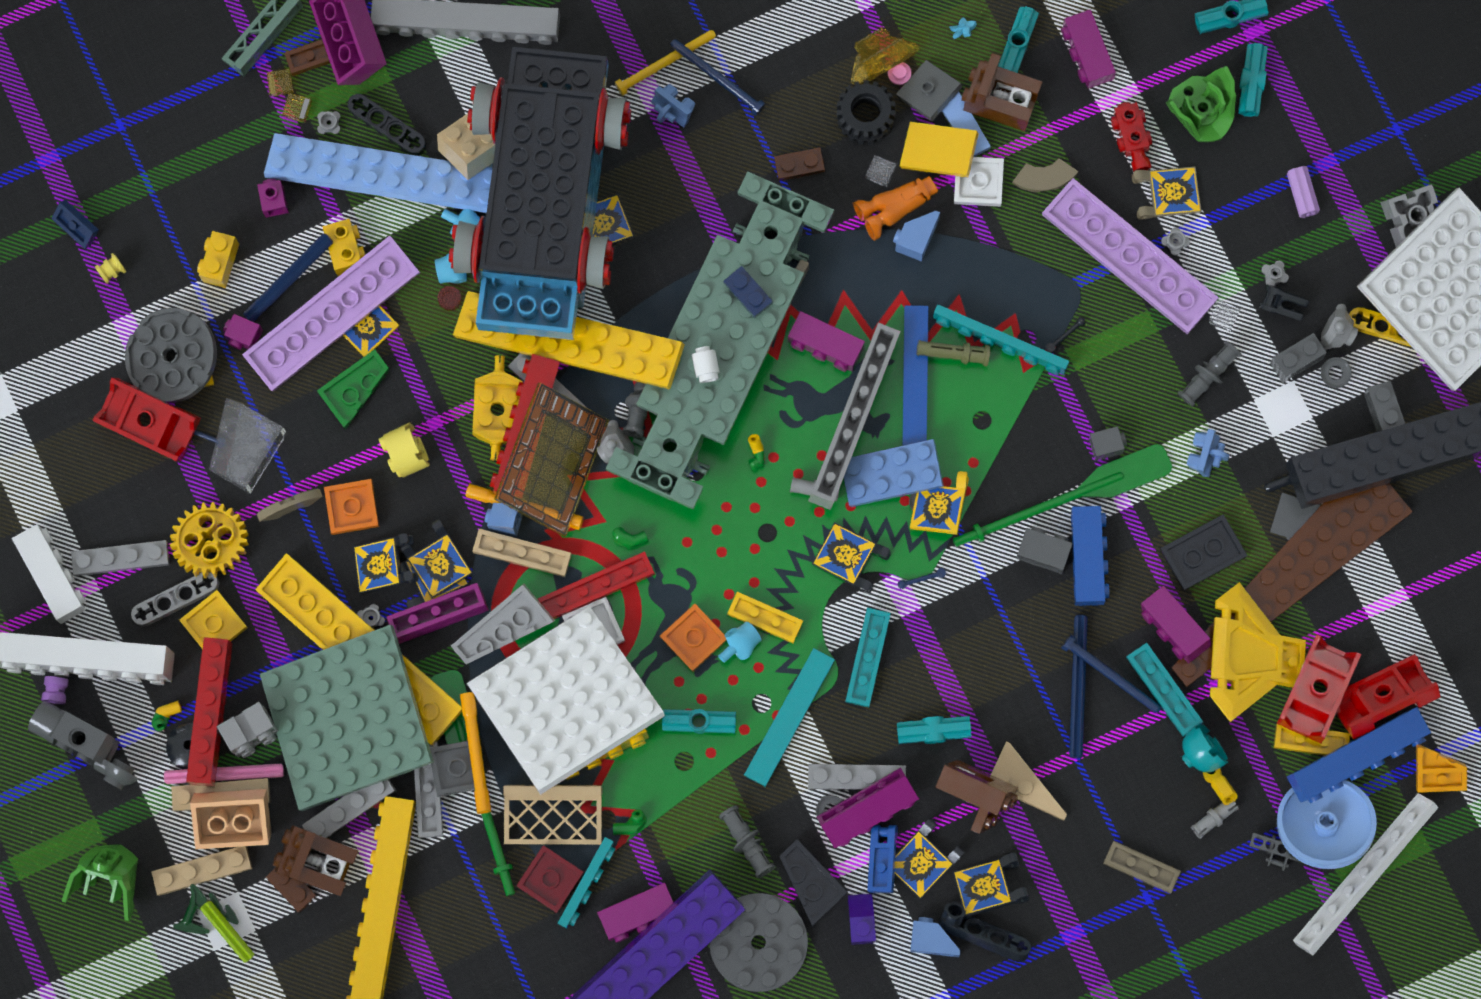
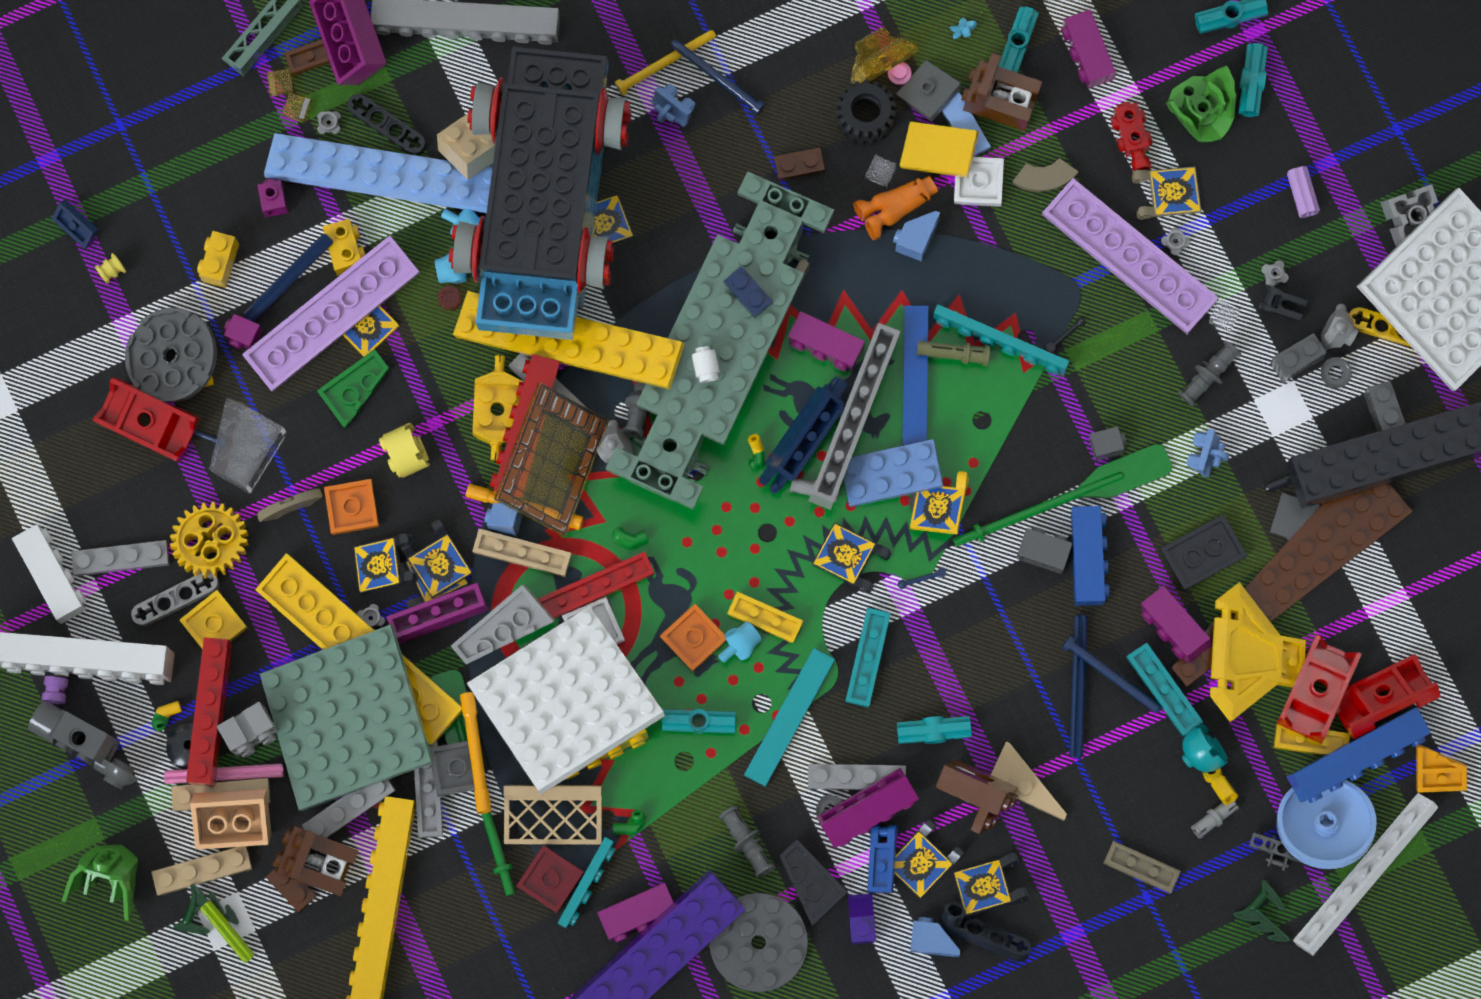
(804, 435): none -> dark blue hinge
(1252, 914): none -> dark green piece

